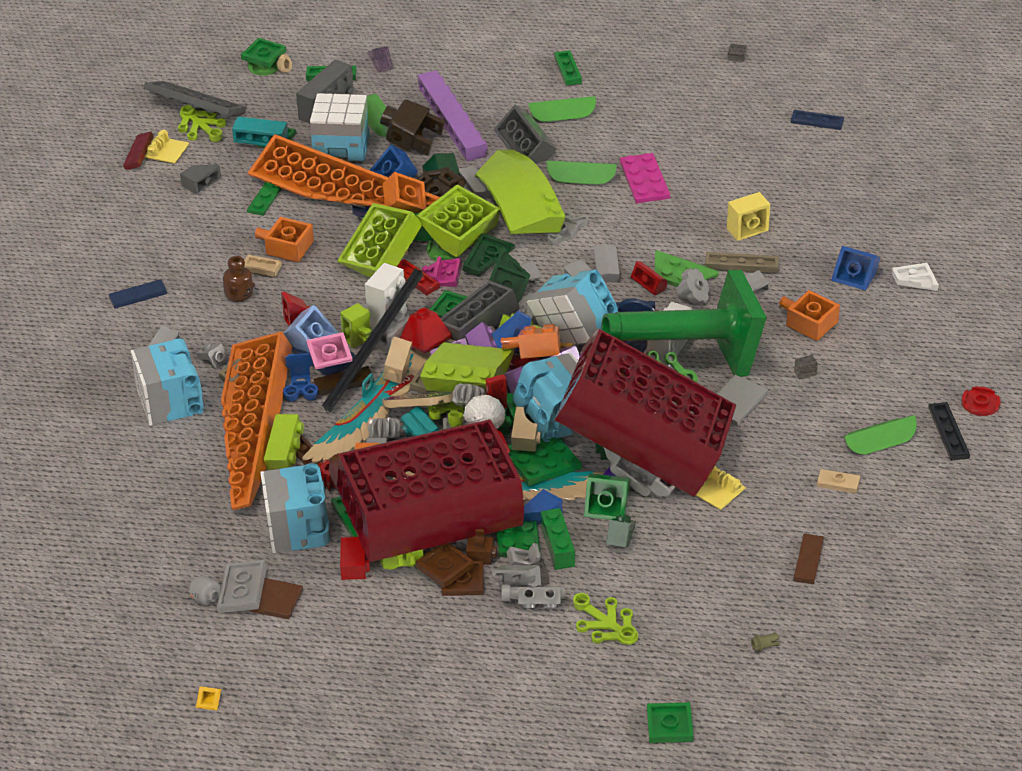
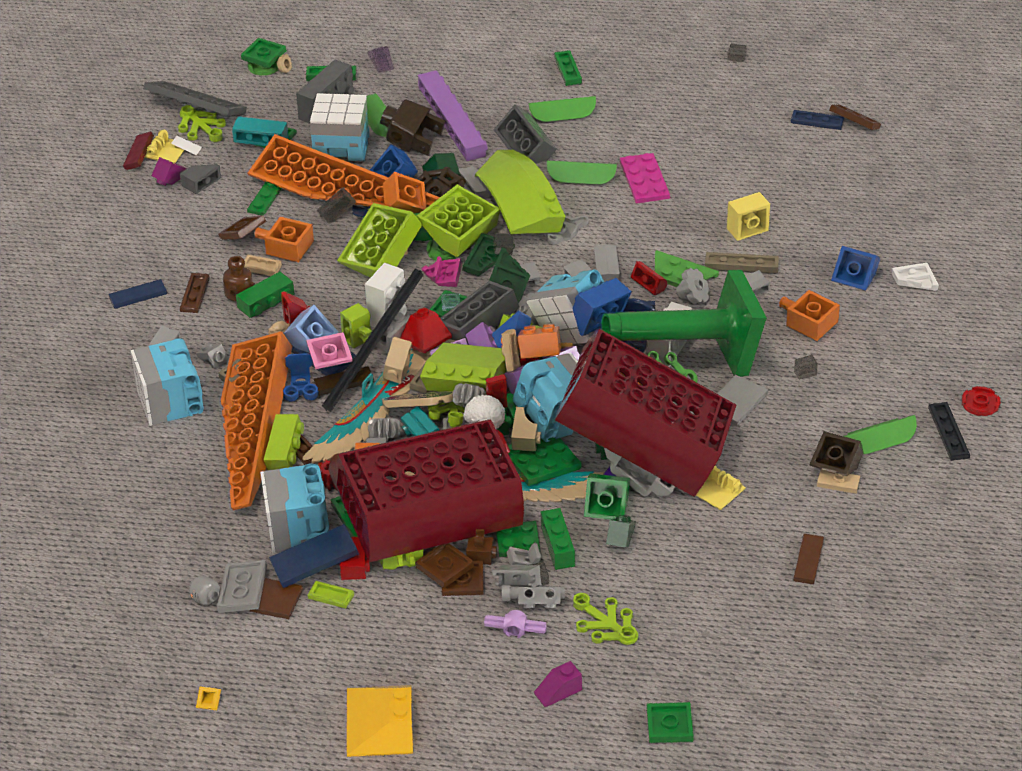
(167, 172): none -> magenta slope
(186, 145): none -> white sticker
(194, 293): none -> reddish brown tile
(242, 227): none -> reddish brown tile
(264, 294): none -> green brick
(278, 327): none -> tan animal
(313, 555): none -> dark blue tile
(330, 594): none -> lime tile
(336, 205): none -> clear smoke slope
(379, 721): none -> yellow slope
(426, 284): red tile -> none
(449, 301): none -> clear light blue tile
(503, 240): none -> clear smoke piece
(510, 350): none -> tan plate
(515, 623): none -> lavender axle
(542, 501): blue slope -> none
(559, 684): none -> magenta slope
(597, 301): none -> blue slope
(765, 641): olive pin -> none
(837, 454): none -> dark brown slope
(855, 116): none -> reddish brown tile

